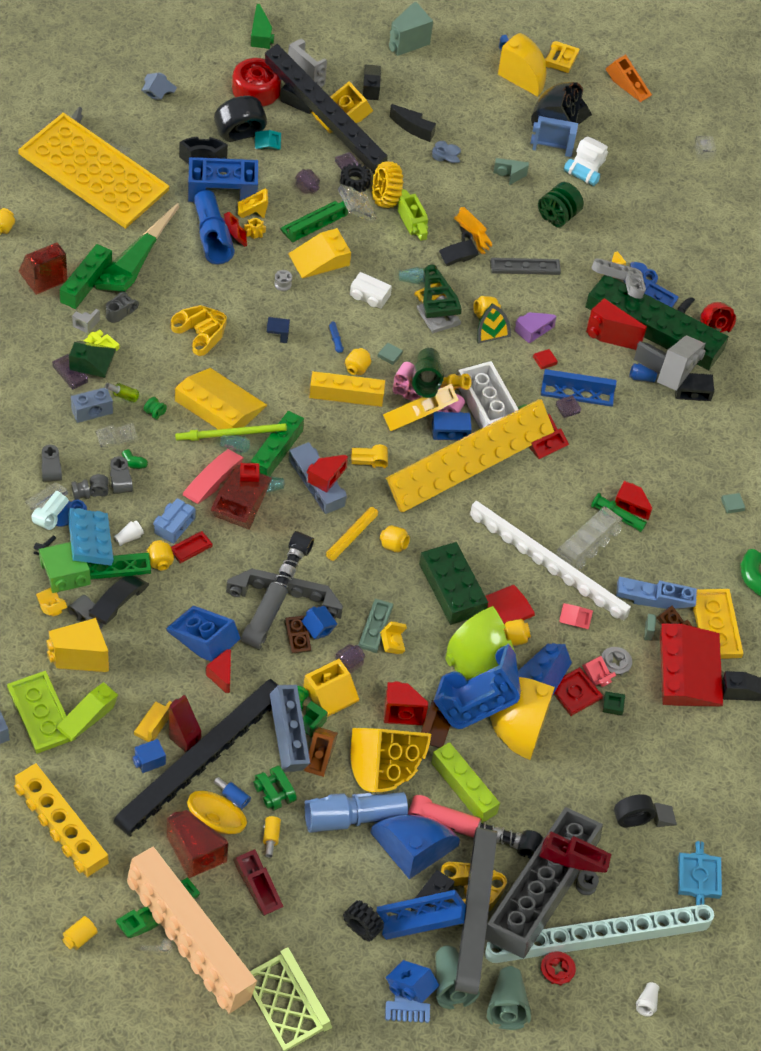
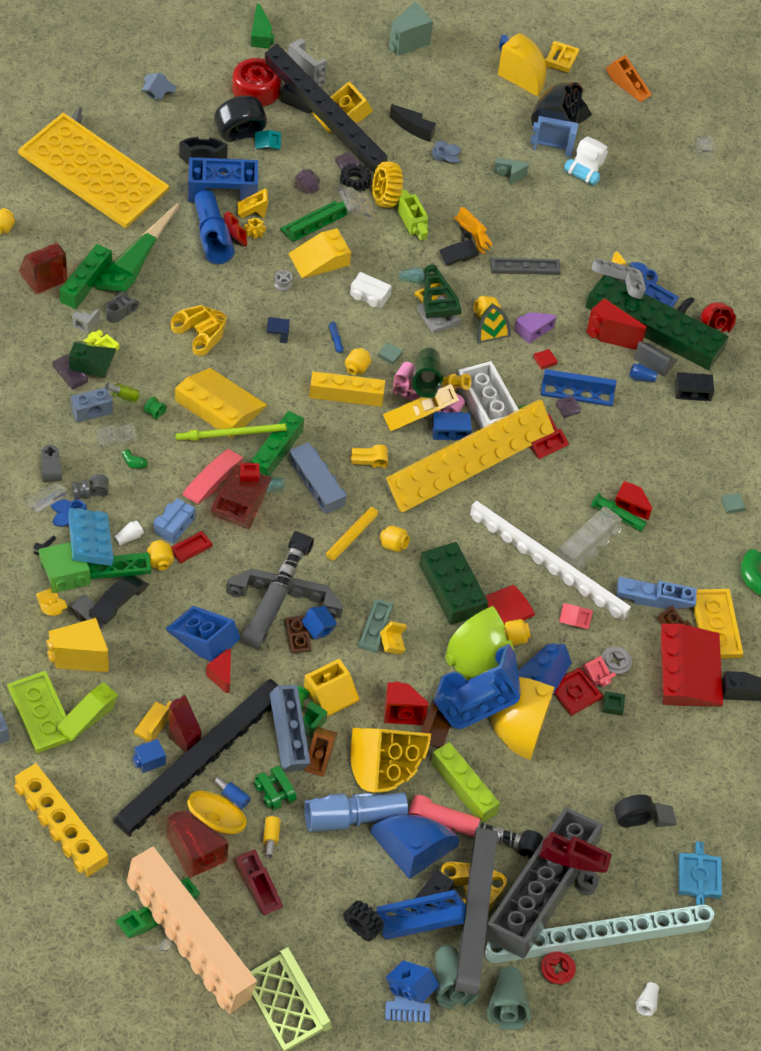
(47, 516): light aqua piece -> none
(79, 933): yellow brick -> none
(120, 476): dark grey piece -> none
(237, 443): clear light blue cone -> none
(327, 471): red slope -> none
(351, 657): head -> none
(371, 83): black slope -> none
(561, 204): dark green wheel -> none
(650, 627): sand green tile -> none
(680, 361): light grey wedge -> none

